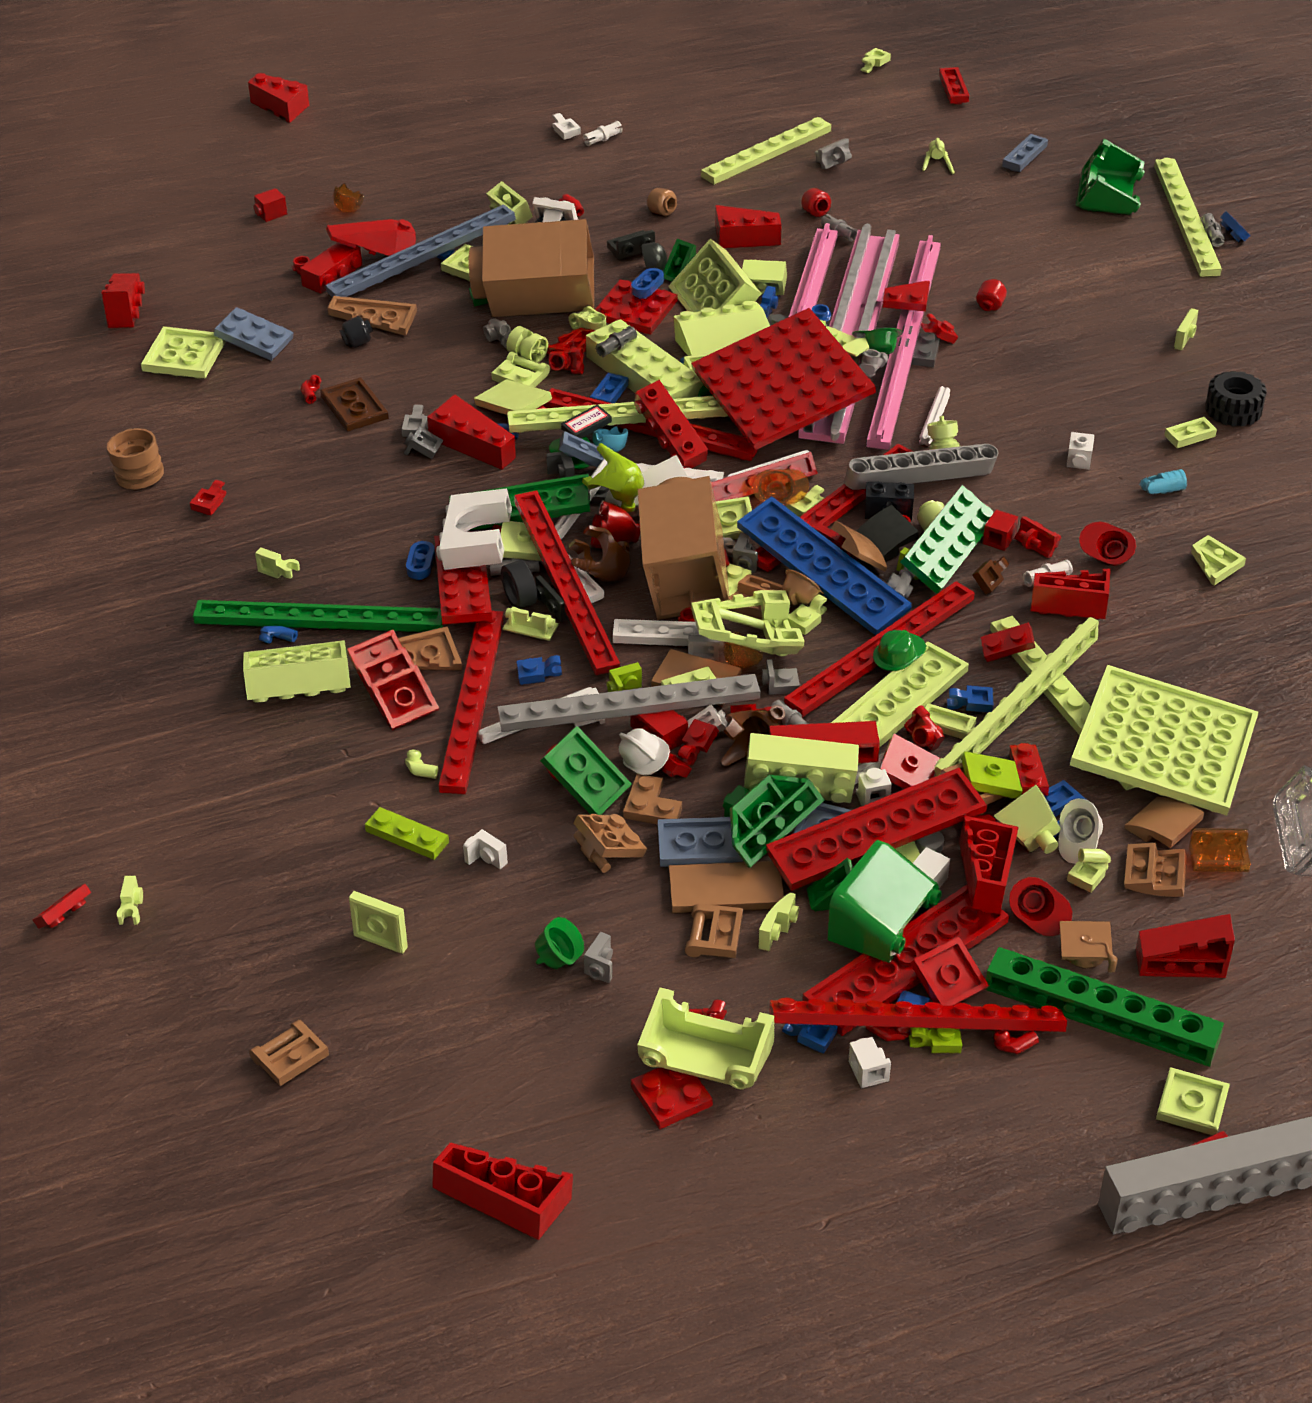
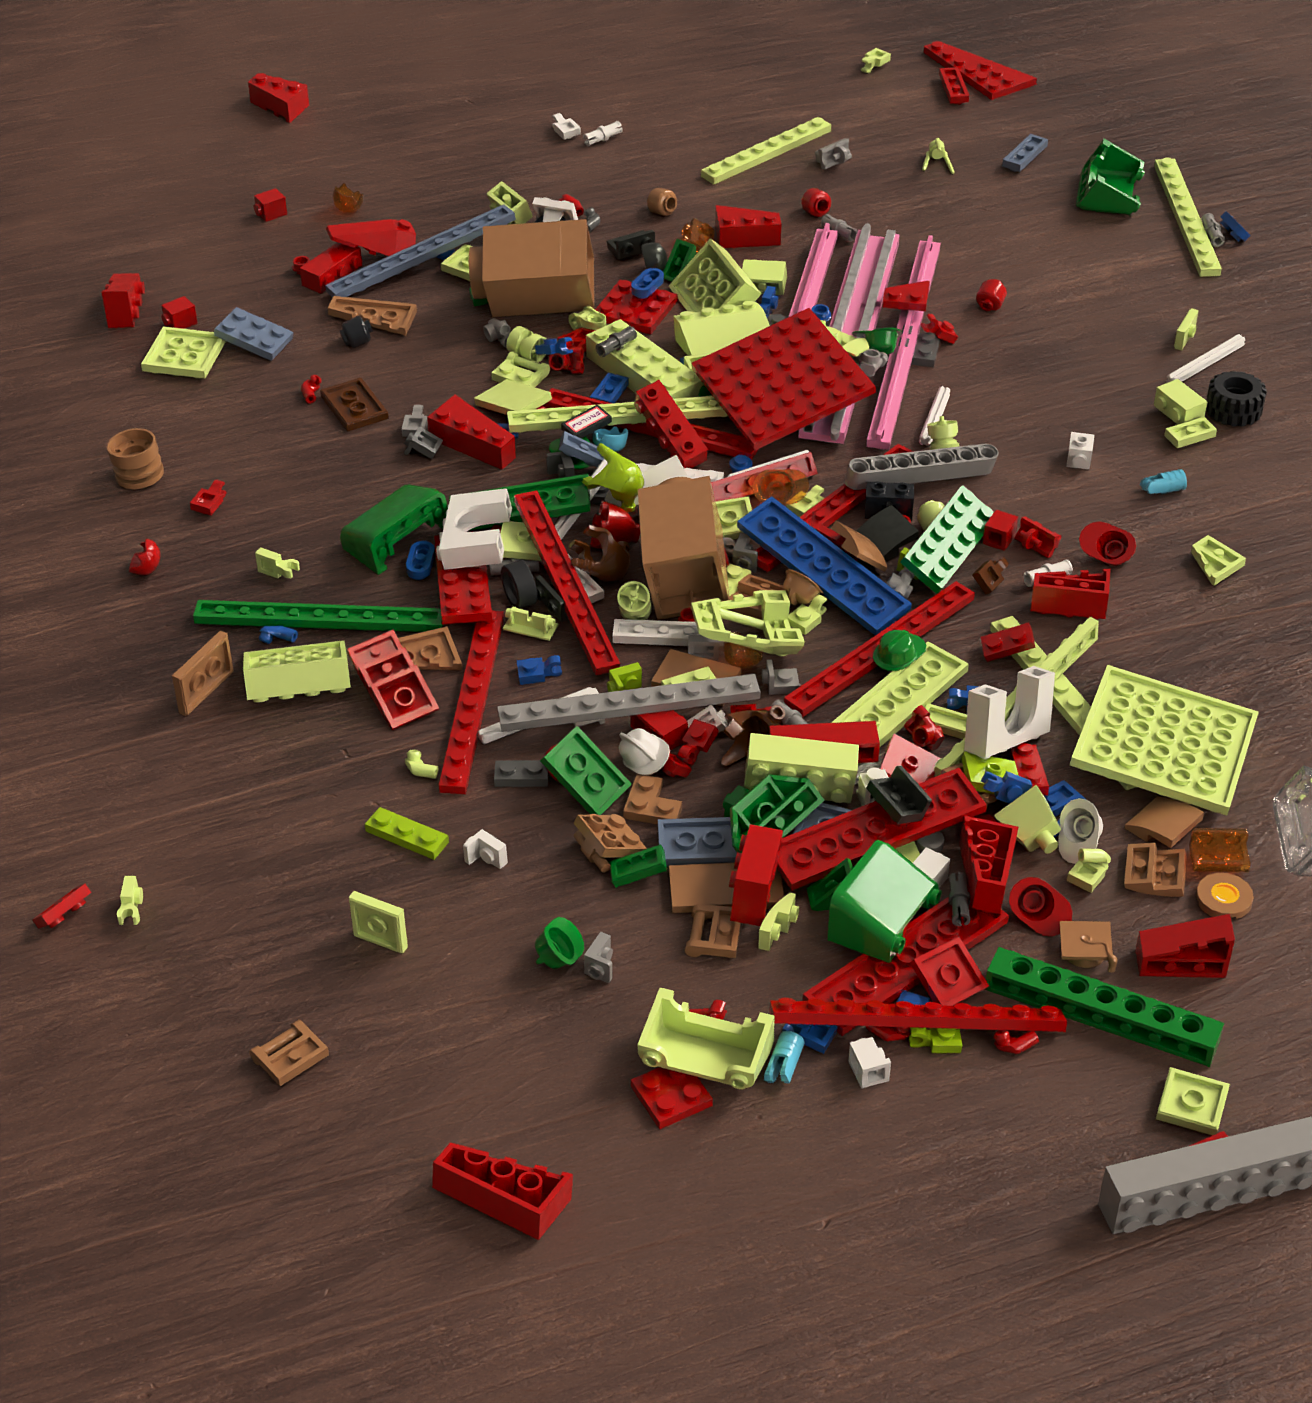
(146, 561): none -> red hair
(179, 313): none -> red brick
(202, 673): none -> medium nougat tile
(376, 530): none -> green windscreen
(520, 773): none -> dark grey plate
(553, 346): none -> blue plate
(592, 218): none -> dark grey arm
(634, 601): none -> yellowish green wheel
(638, 866): none -> green plate
(697, 233): none -> clear orange bracket
(740, 463): none -> blue plate
(754, 874): none -> red wedge
(784, 1057): none -> medium azure hinge
(900, 796): none -> pearl dark grey bracket
(959, 899): none -> dark grey pin
(980, 73): none -> red wing
(1006, 788): none -> blue plate
(1029, 719): none -> white arch
(1179, 402): none -> yellowish green brick
(1207, 359): none -> white axle
(1224, 895): none -> medium nougat tile

